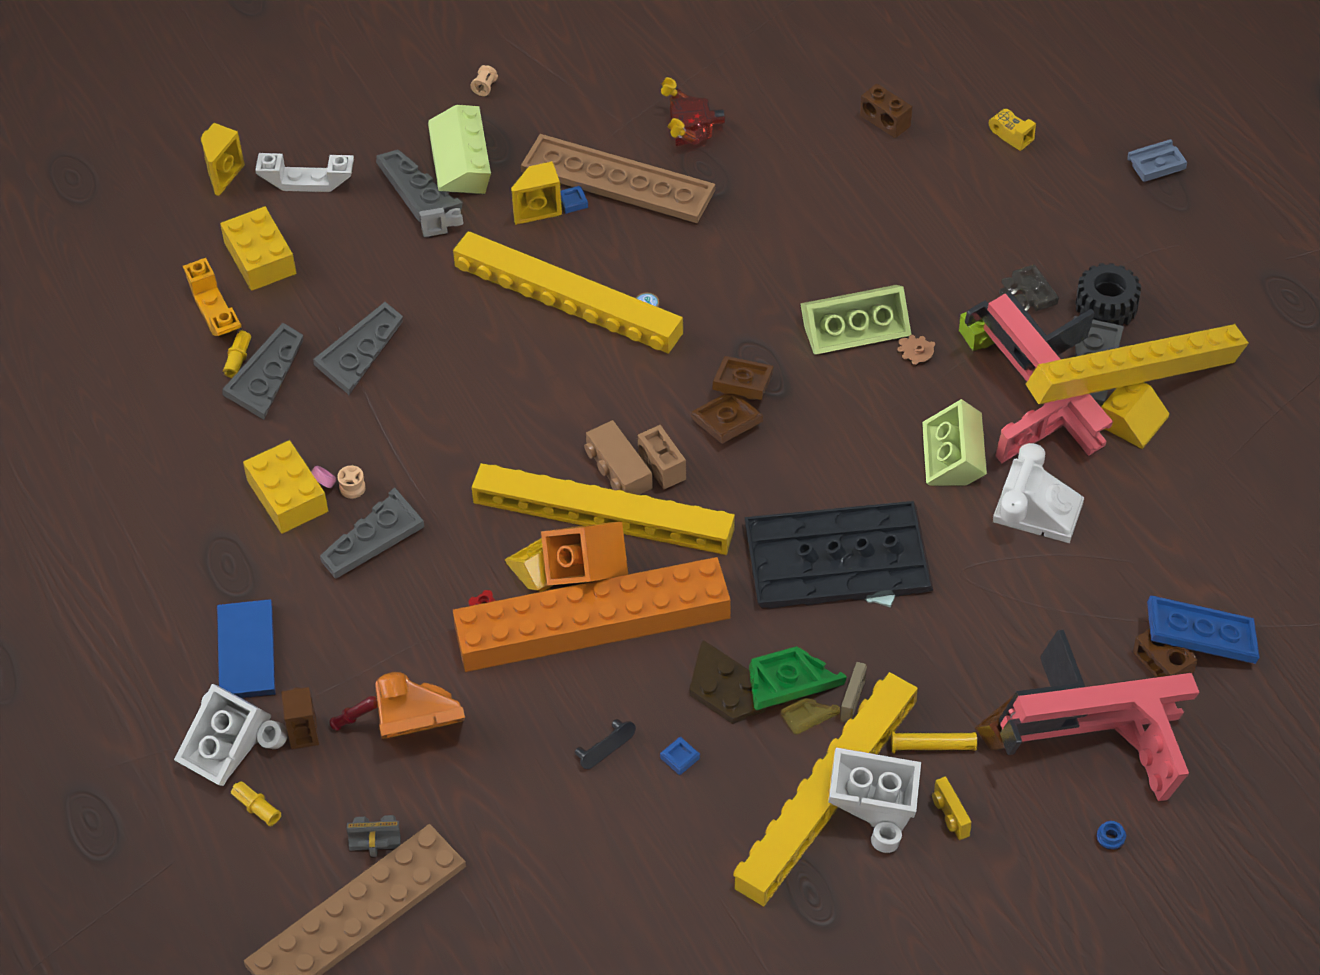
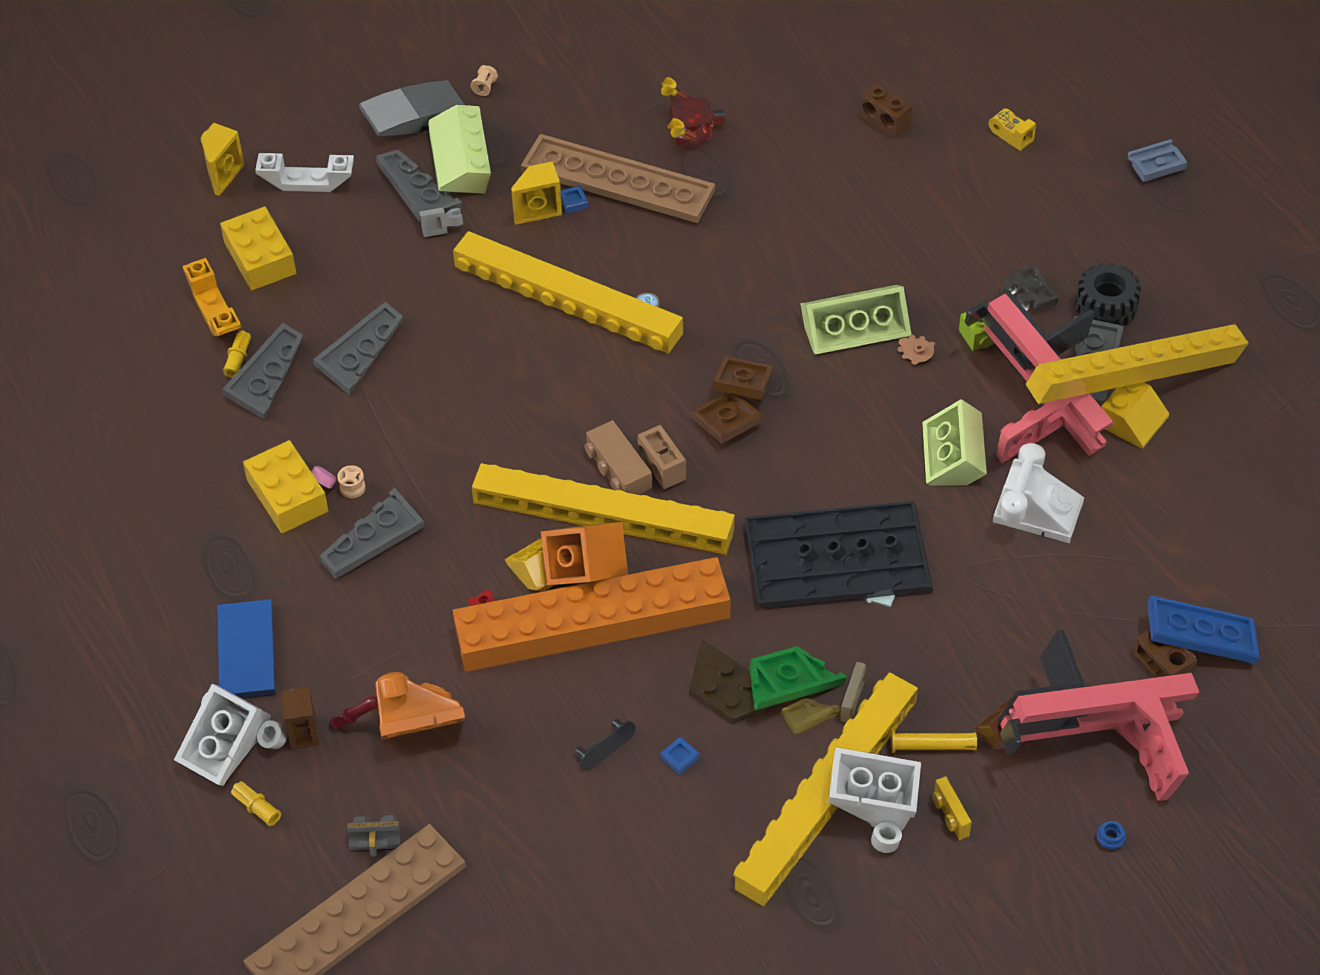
(409, 107): none -> slope

